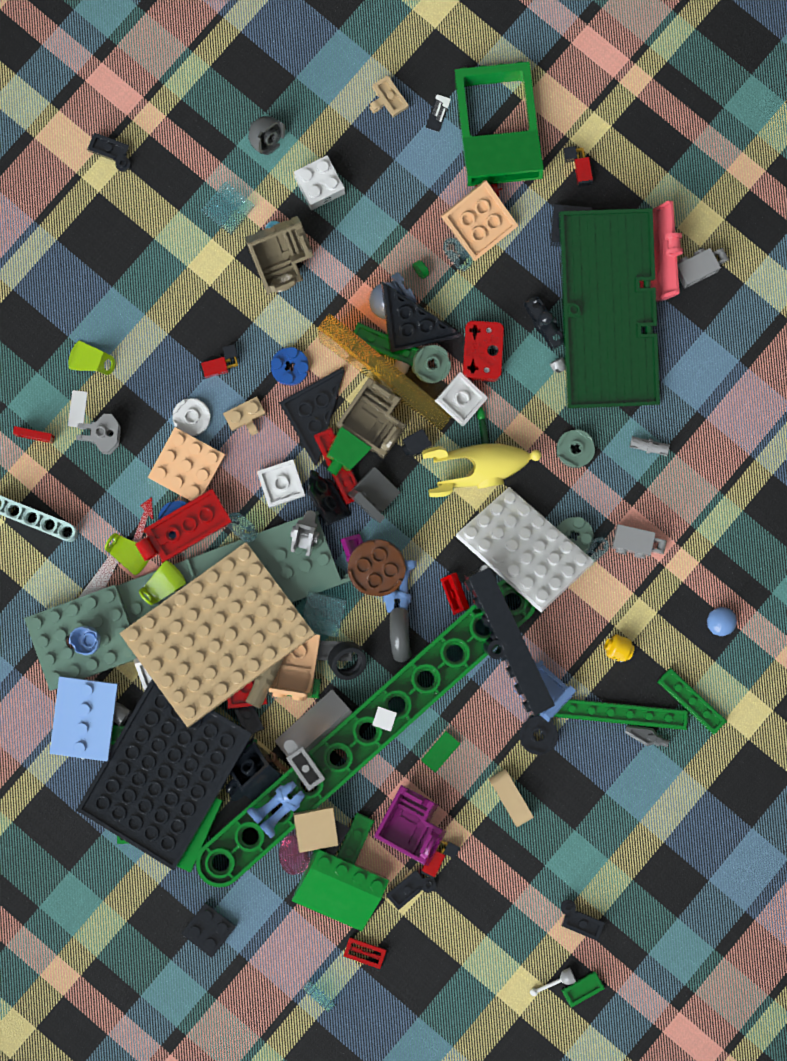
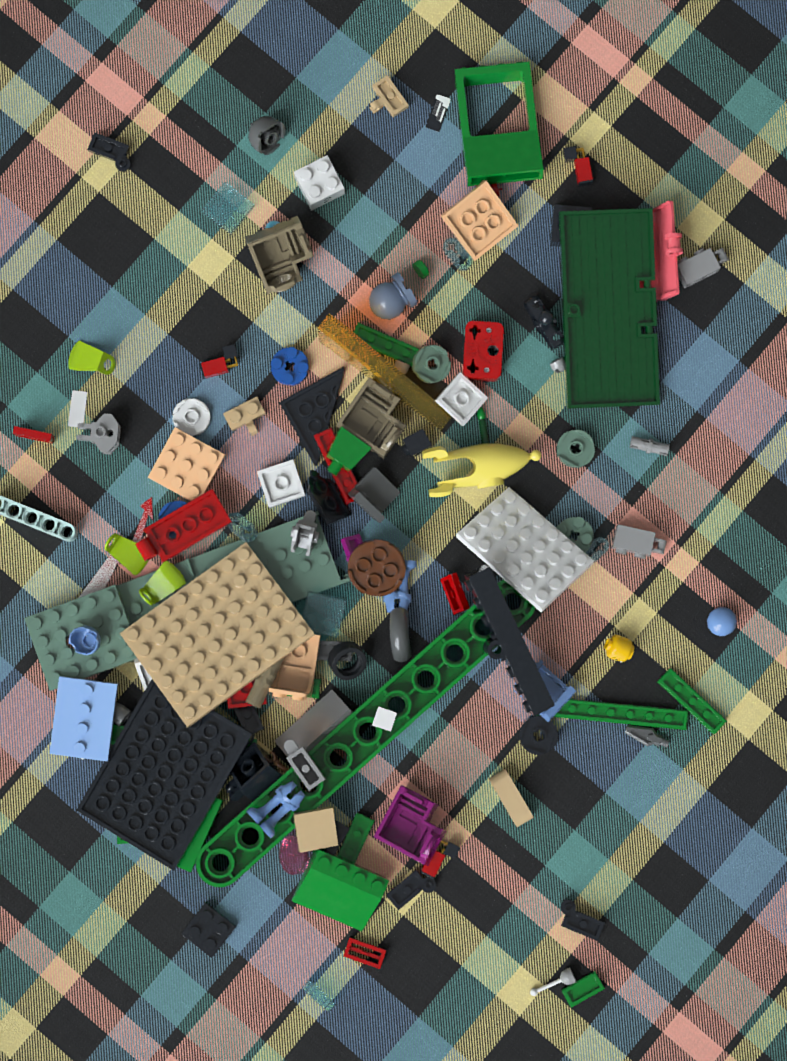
(410, 323): black tile -> none
(440, 751): green tile -> none

